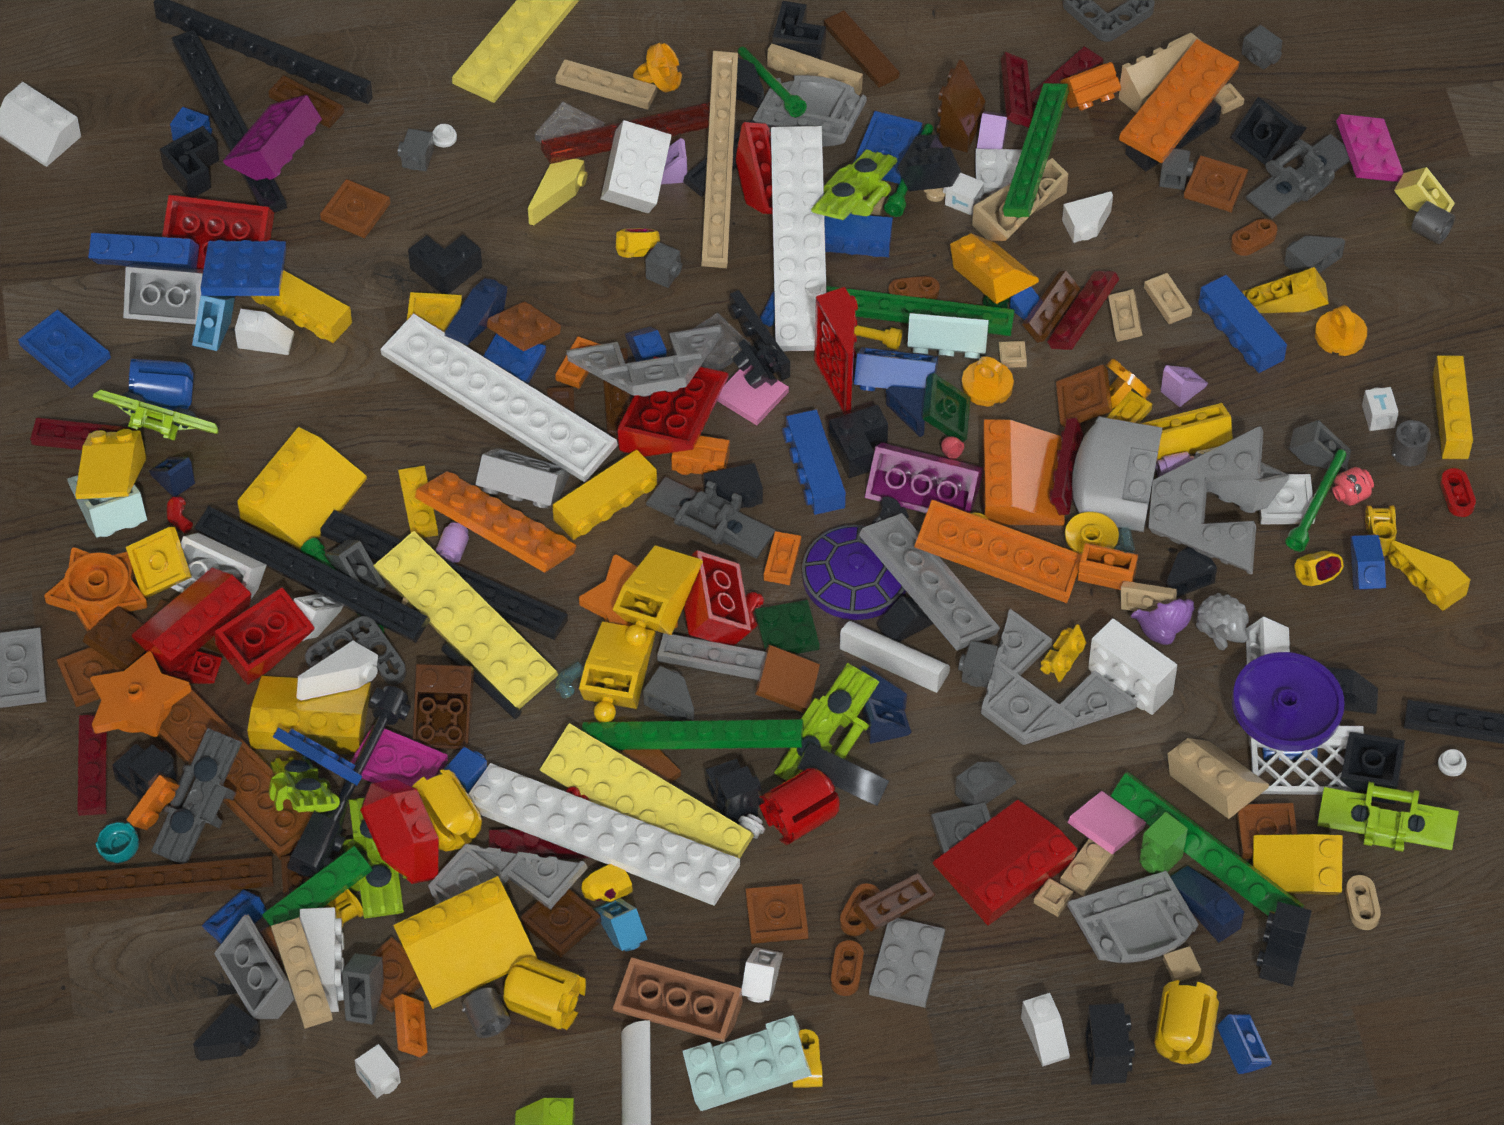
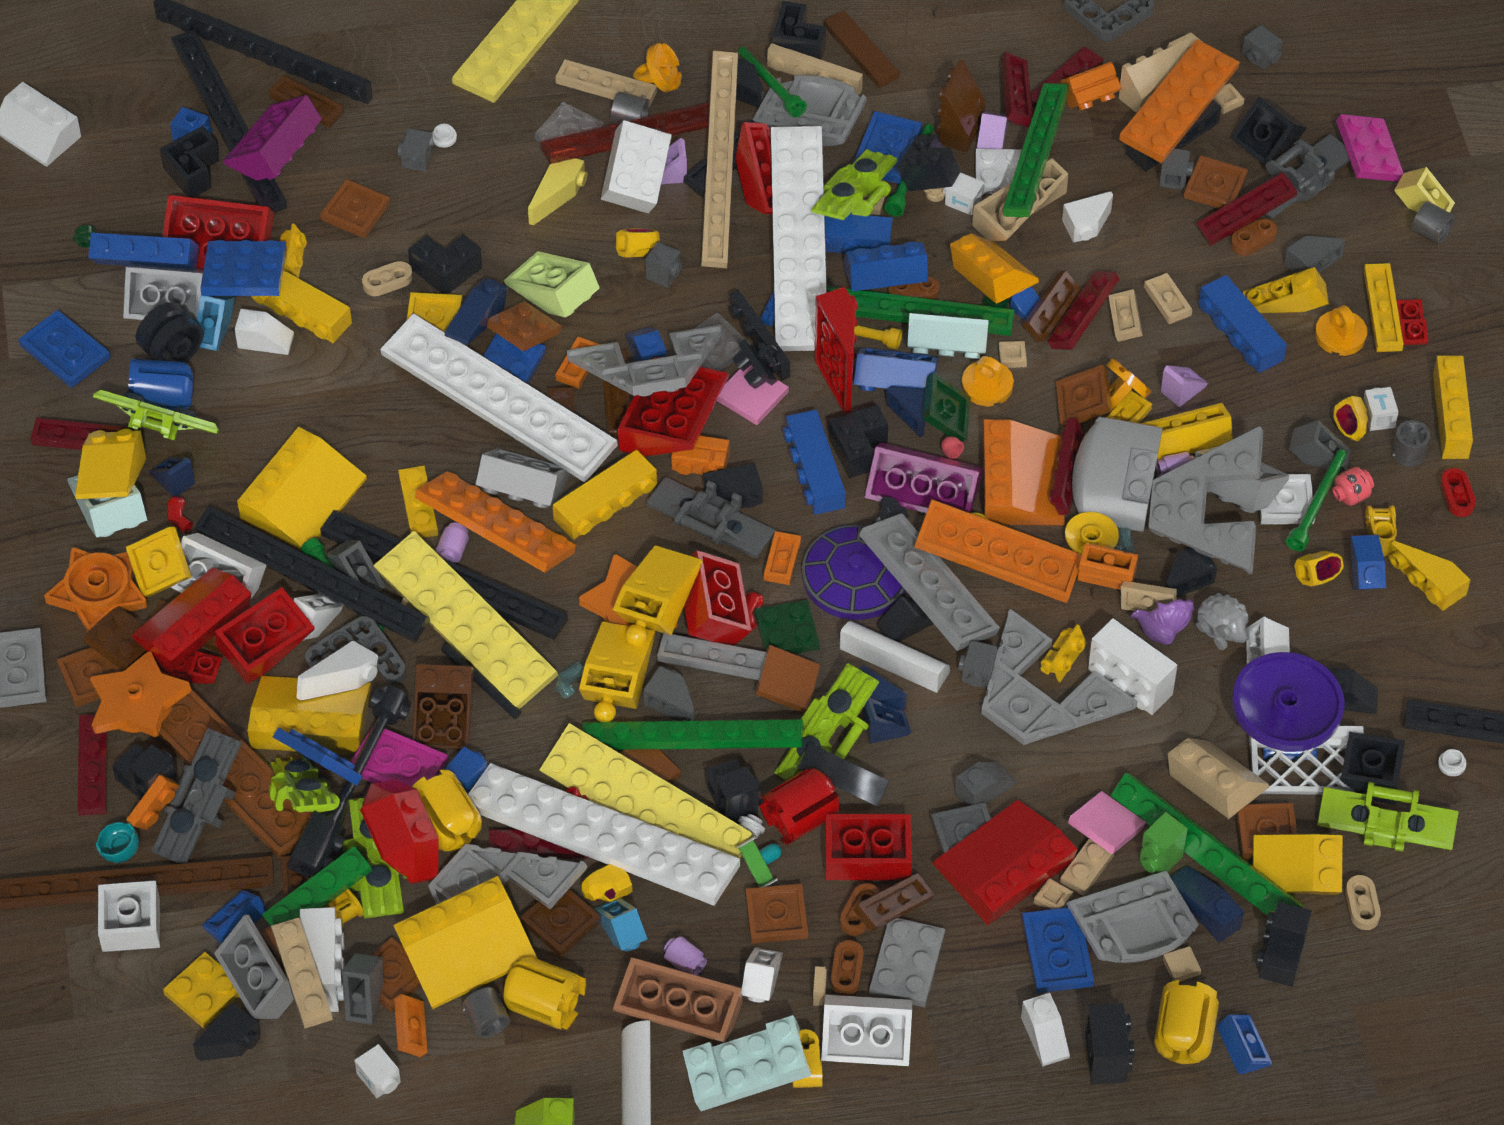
(83, 235): none -> dark green plate
(129, 916): none -> white brick
(169, 334): none -> black wheel
(202, 990): none -> yellow plate
(295, 247): none -> yellow hinge
(387, 278): none -> tan plate
(554, 282): none -> yellowish green slope
(629, 107): none -> flat silver piece
(684, 956): none -> lavender brick
(759, 859): none -> bright green piece
(819, 986): none -> tan tile
(866, 1030): none -> white slope
(868, 846): none -> red brick
(886, 266): none -> blue slope
(1057, 951): none -> blue plate
(1246, 209): none -> dark red plate
(1351, 417): none -> yellow rock
(1383, 307): none -> yellow plate
(1412, 322): none -> red slope

